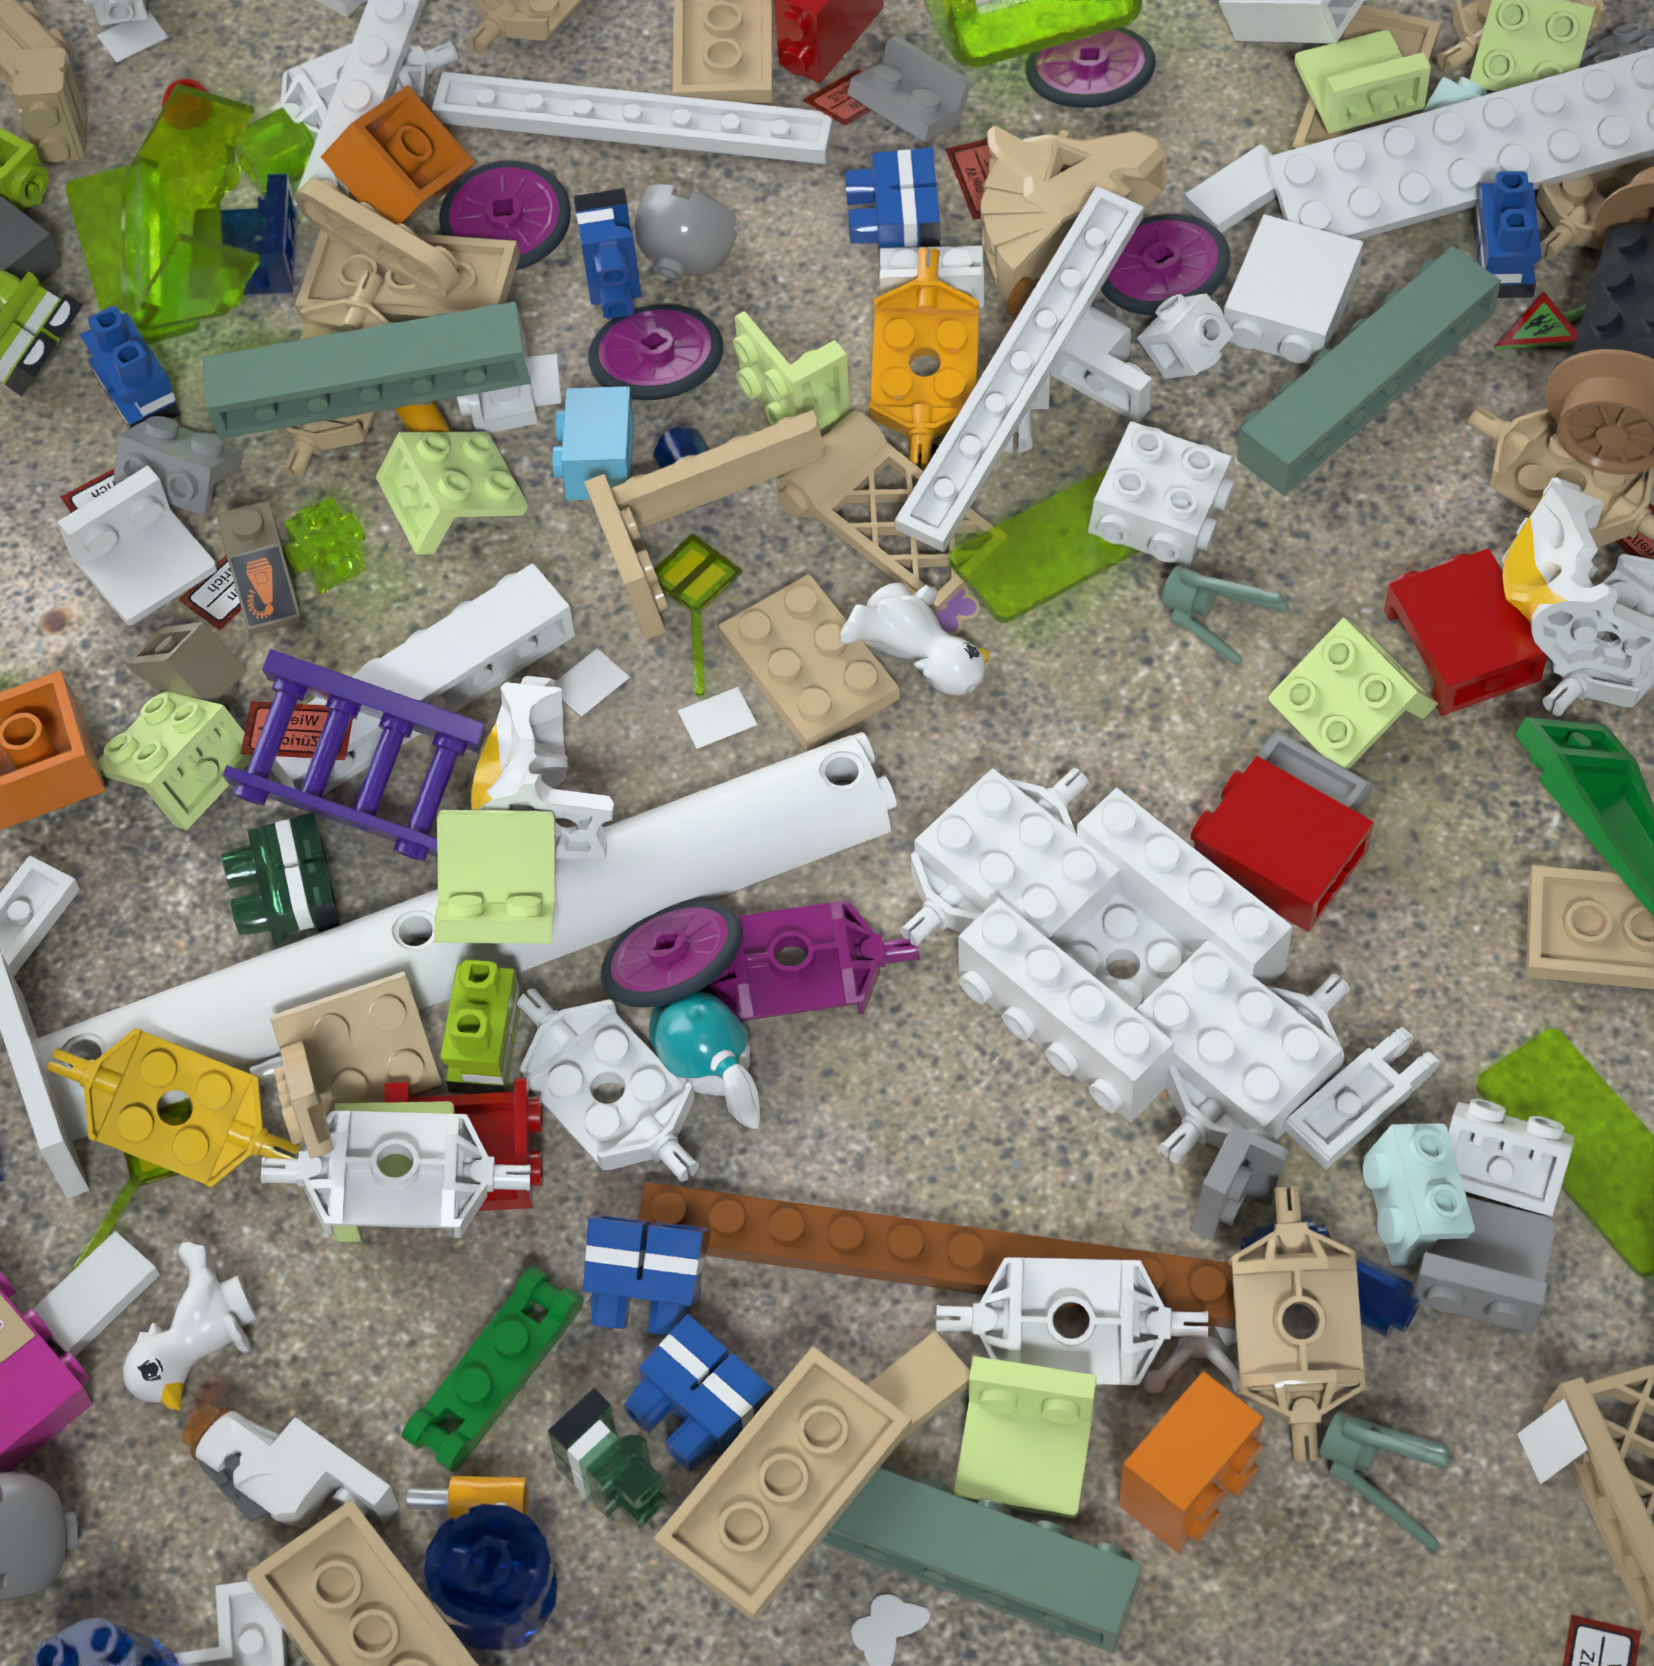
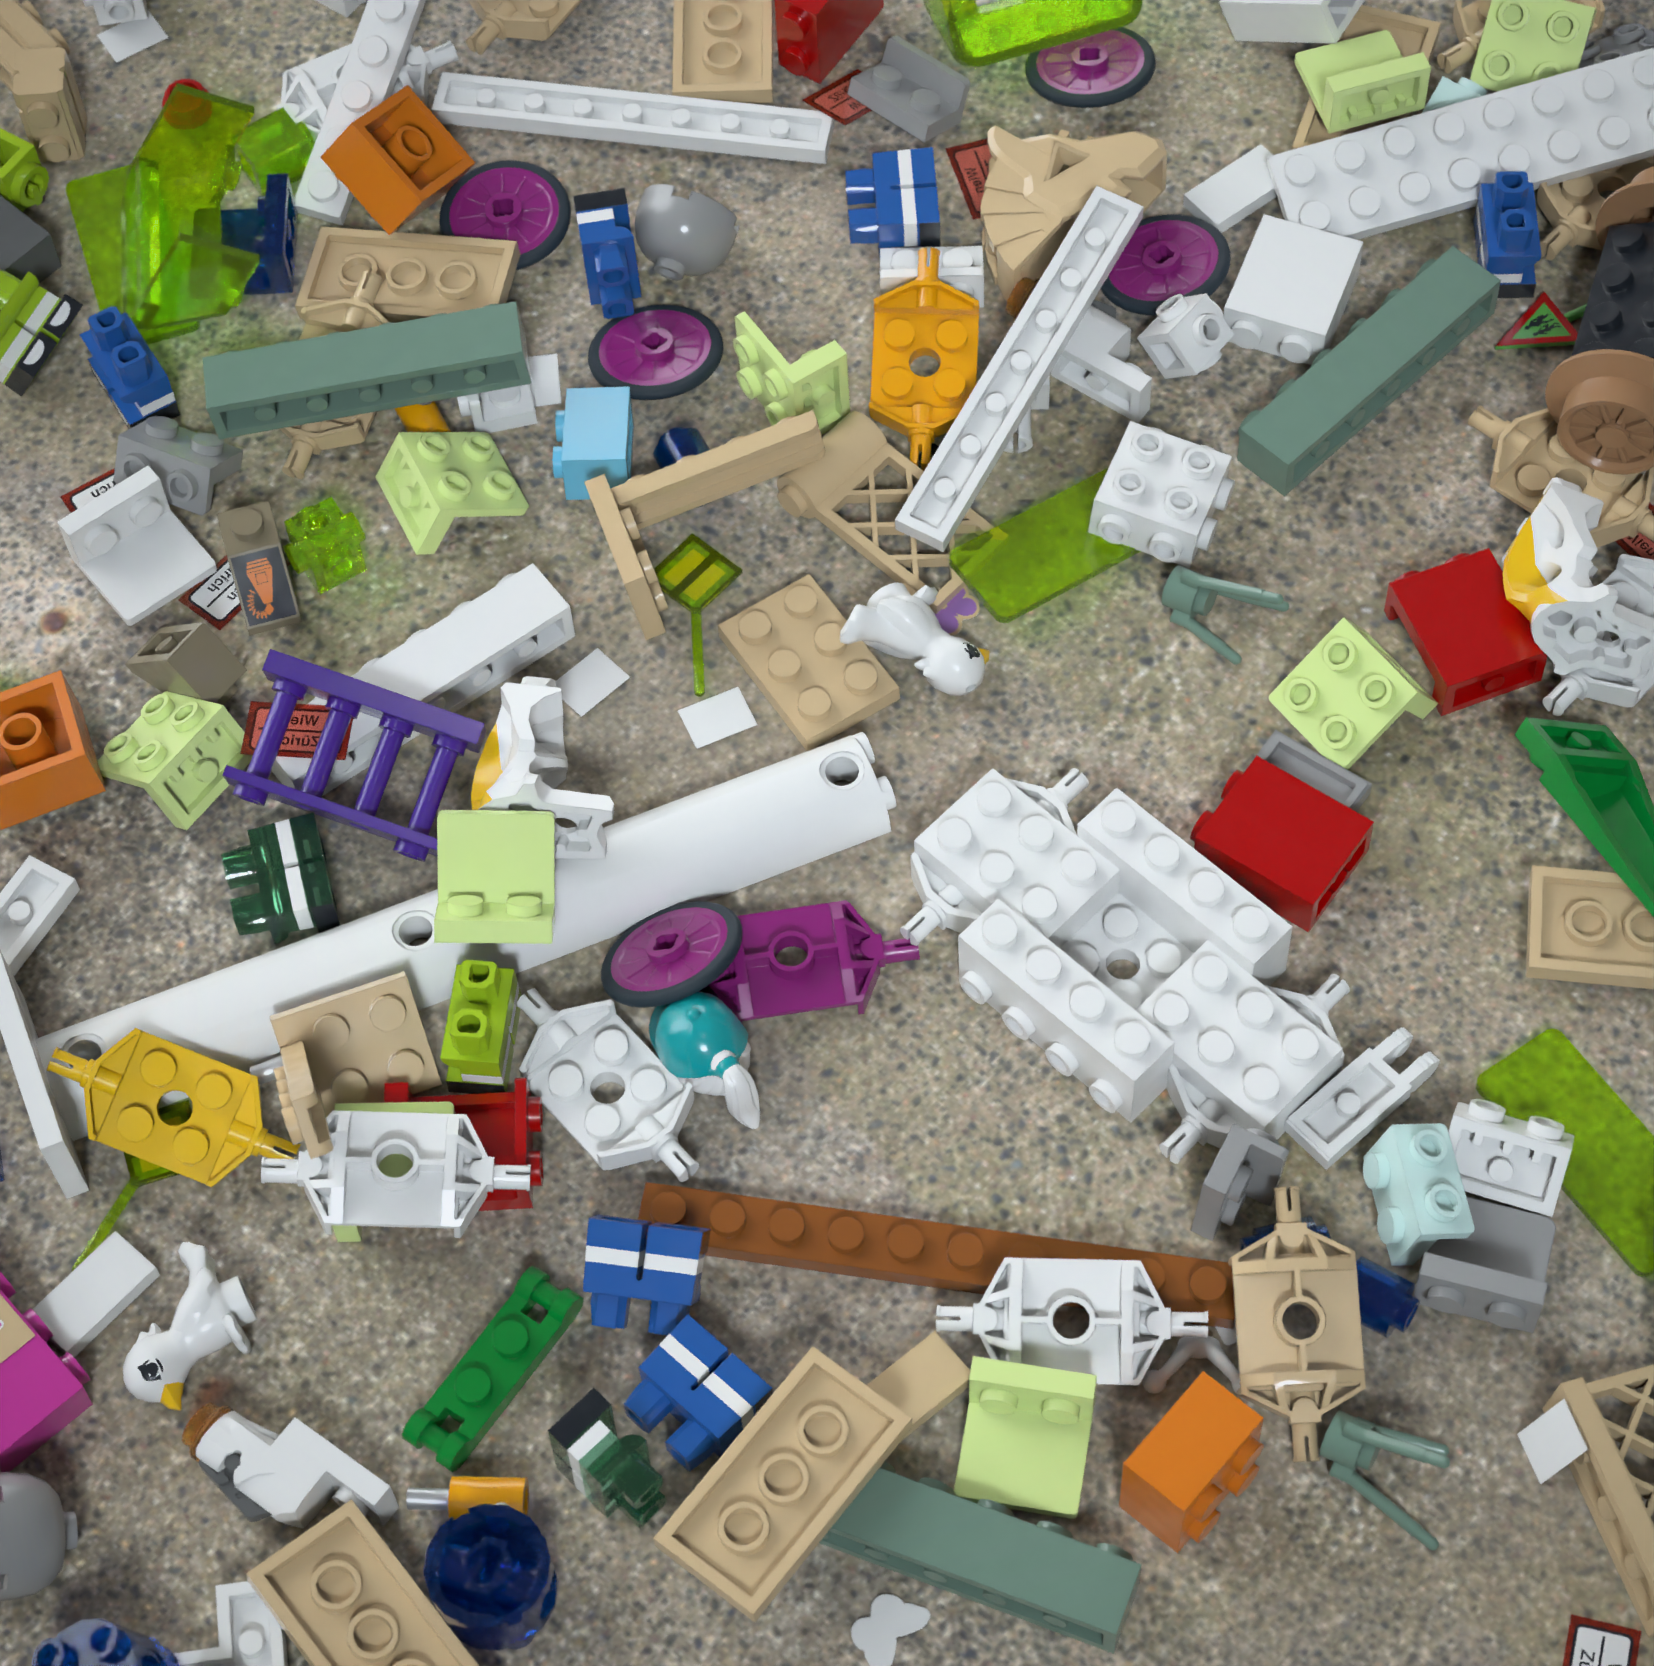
(377, 238): tan plate -> none

